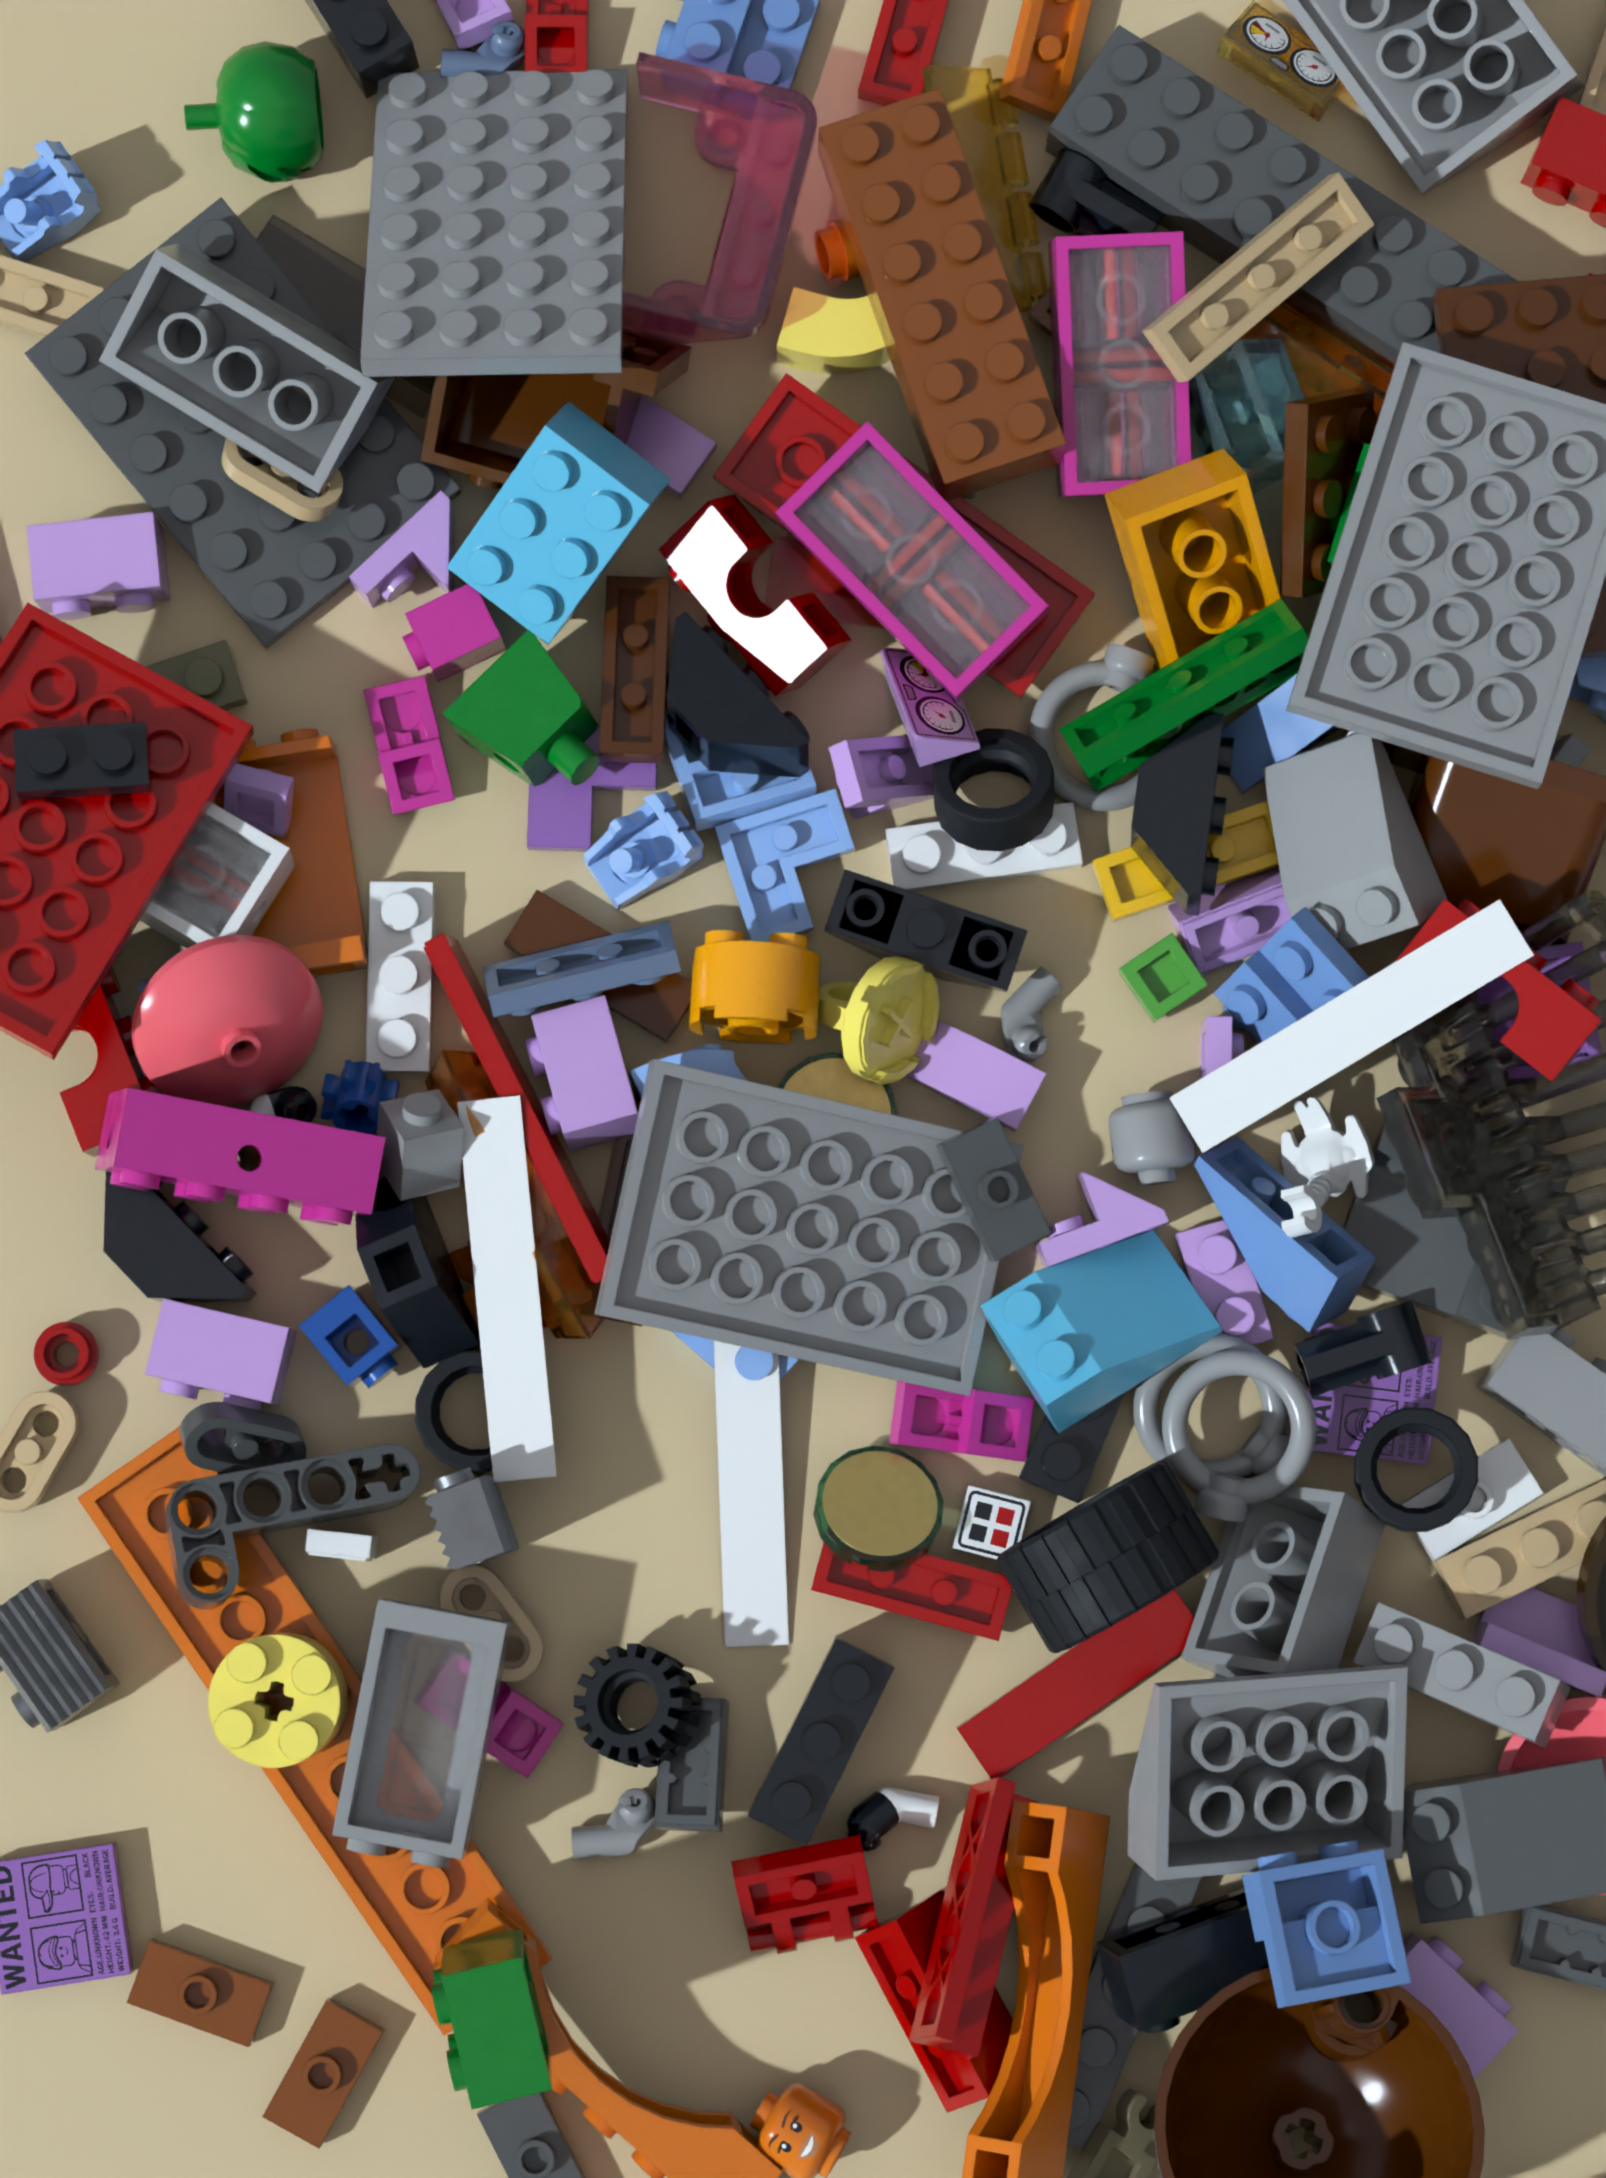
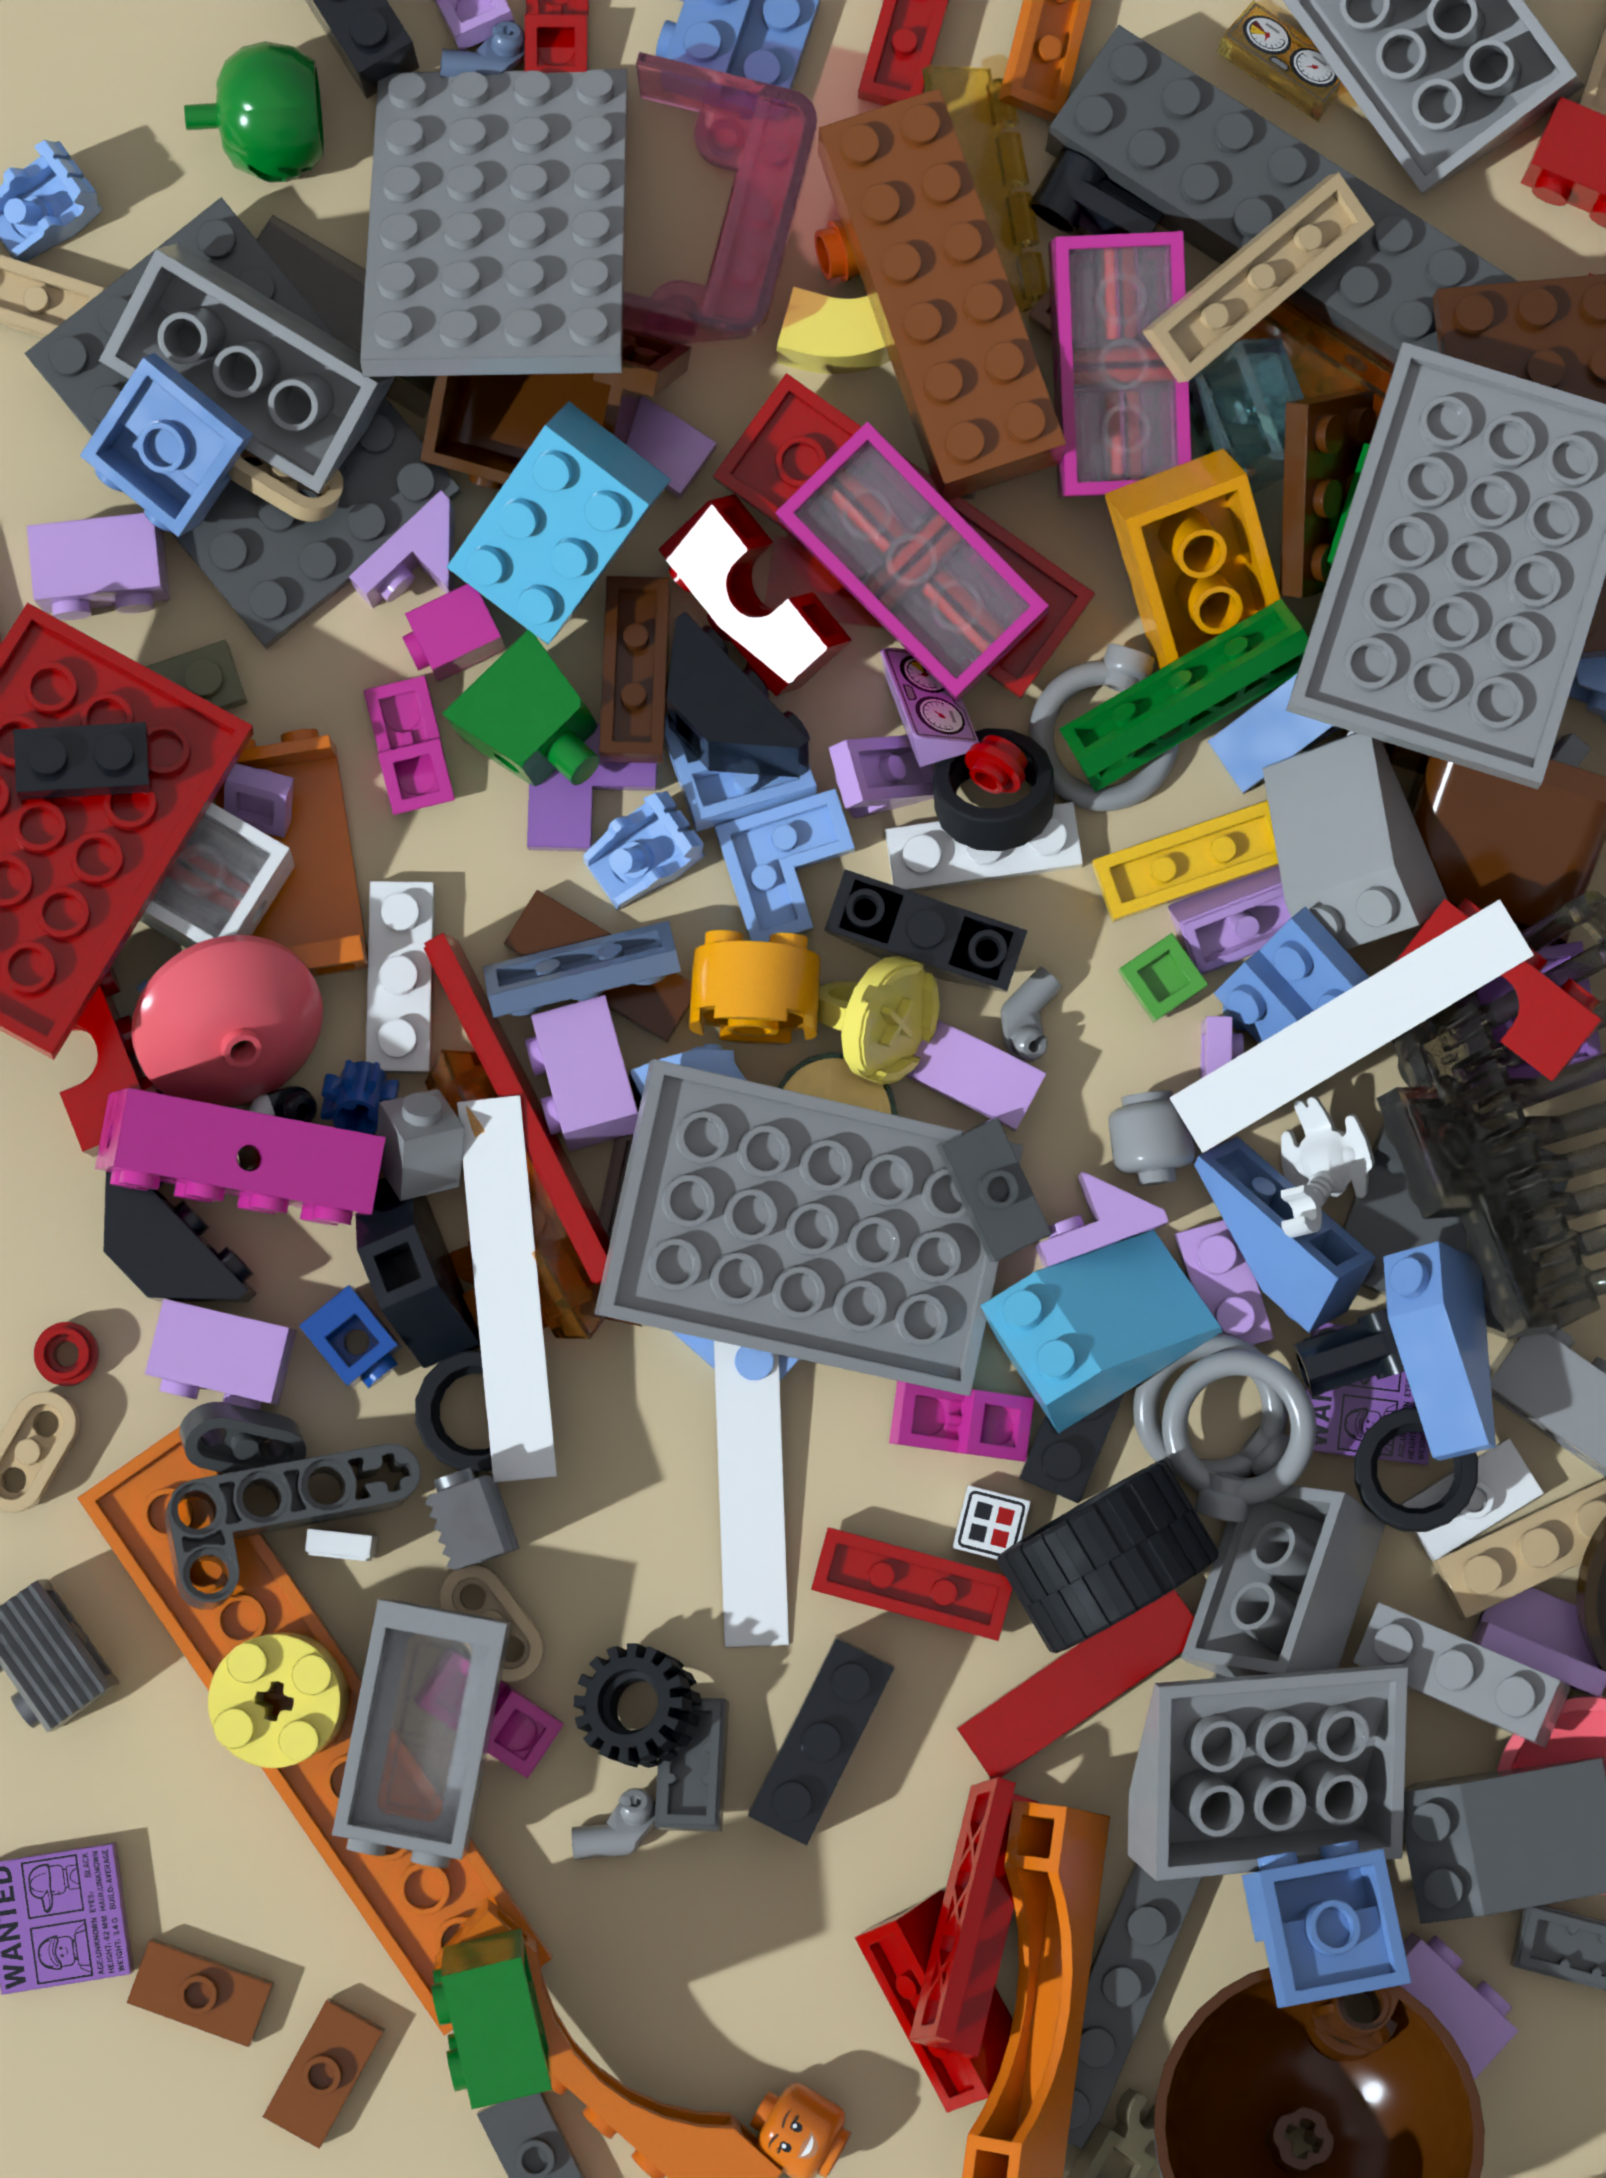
(166, 446): none -> medium blue plate
(805, 1894): red plate -> none
(878, 1508): pearl gold tile -> none
(886, 1809): arm -> none
(996, 765): none -> red plate
(1179, 811): black slope -> none
(1180, 1961): black brick -> none
(1443, 1345): none -> medium blue slope

